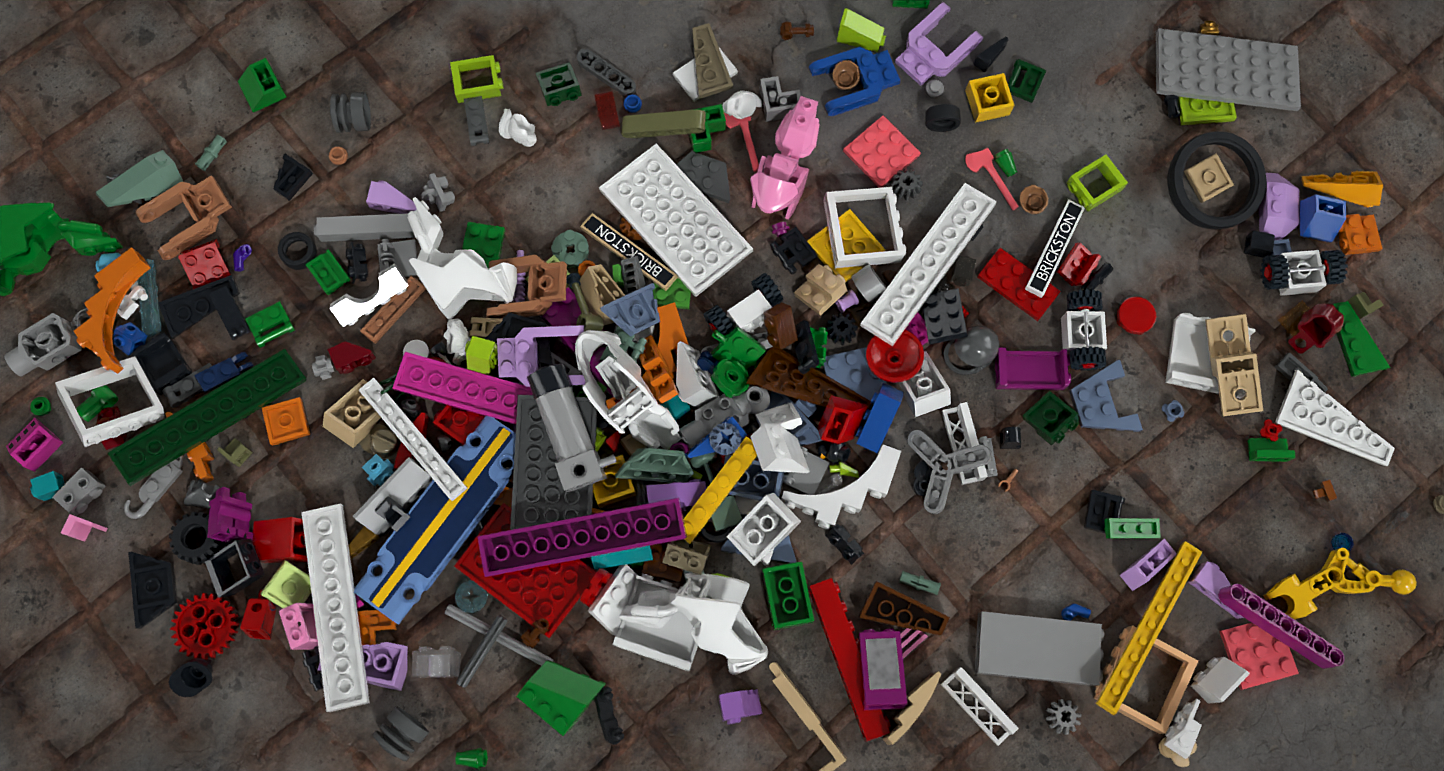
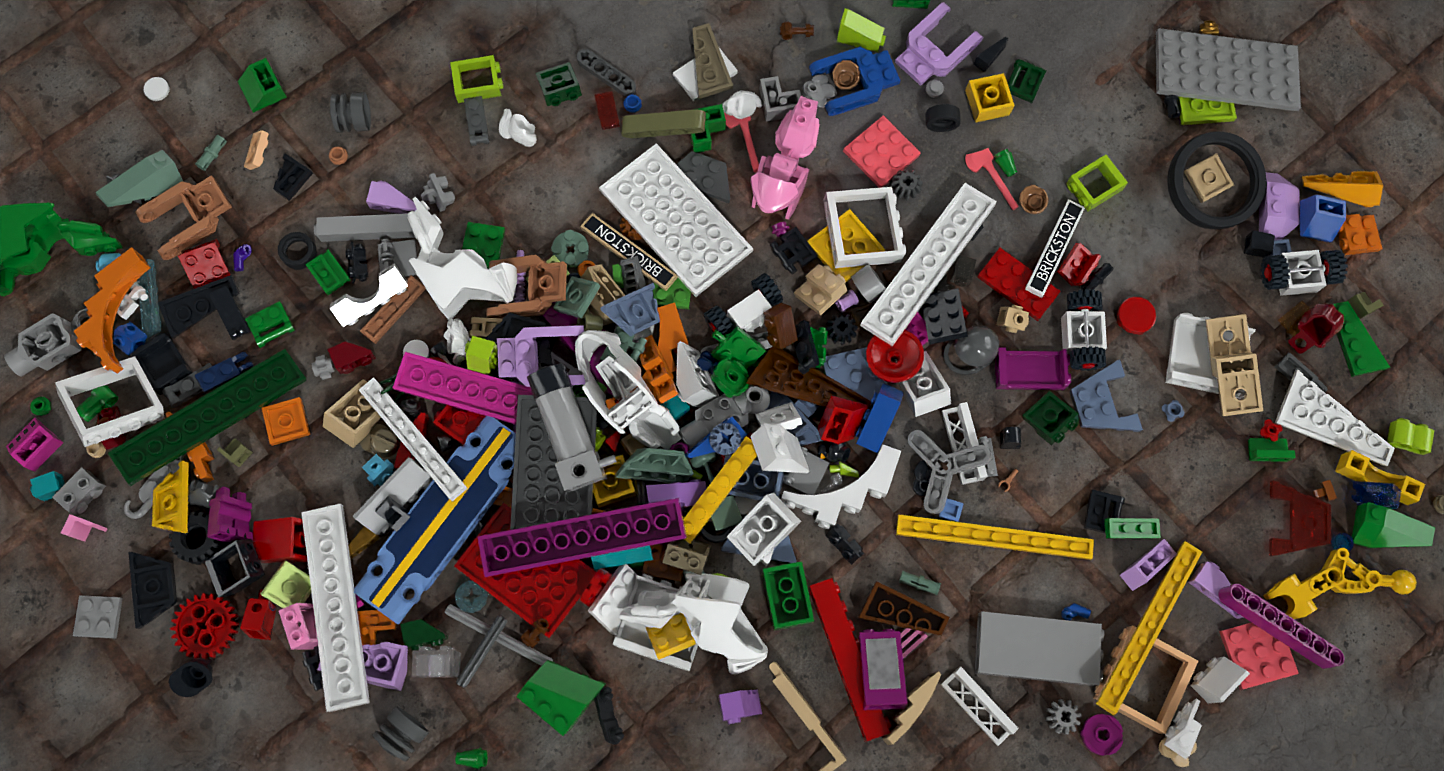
(96, 450): none -> tan plate
(97, 617): none -> light grey plate
(156, 89): none -> white piece
(171, 501): none -> yellow wing
(255, 153): none -> light nougat plate
(420, 633): none -> dark green slope
(578, 297): none -> sand green plate
(671, 637): none -> yellow plate
(821, 90): none -> light grey plate
(951, 510): none -> medium blue plate
(994, 537): none -> yellow plate
(1013, 318): none -> tan brick
(1102, 722): none -> magenta plate
(1308, 521): none -> clear red wing
(1359, 468): none -> yellow arch
(1377, 493): none -> clear blue hinge
(1383, 527): none -> green wedge
(1410, 437): none -> lime brick

